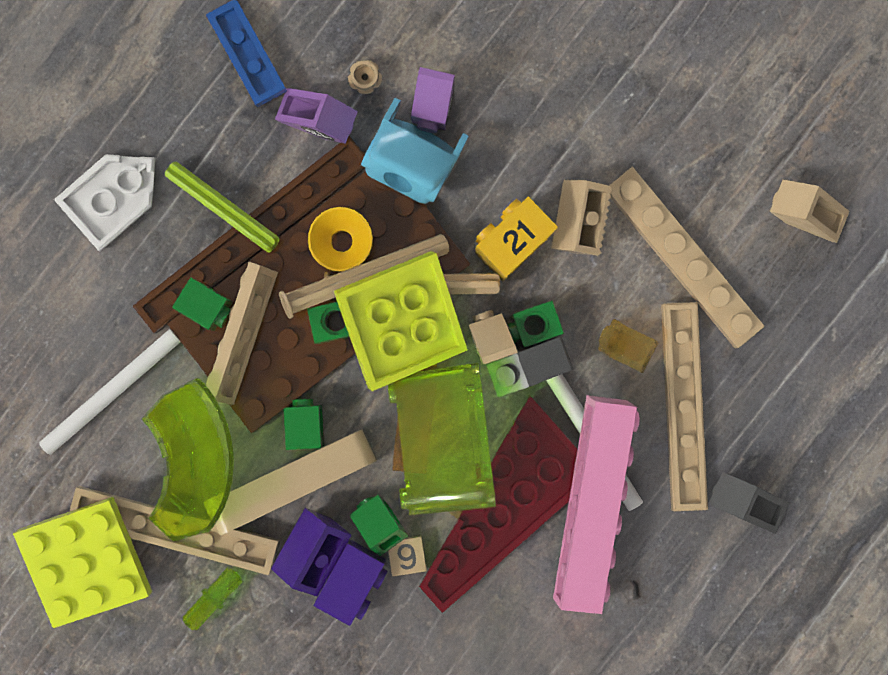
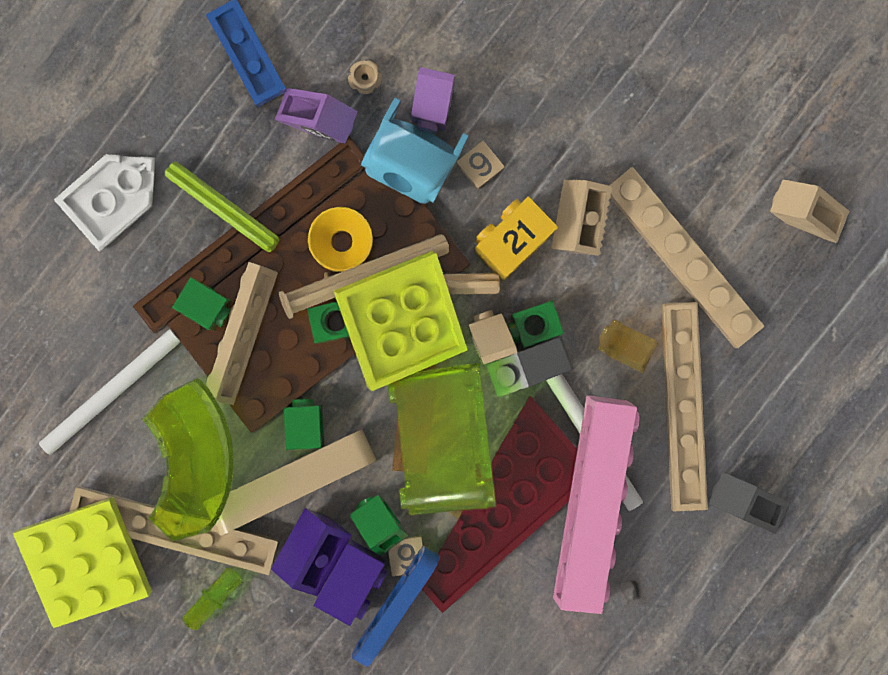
(395, 606): none -> blue beam
(480, 165): none -> tan tile

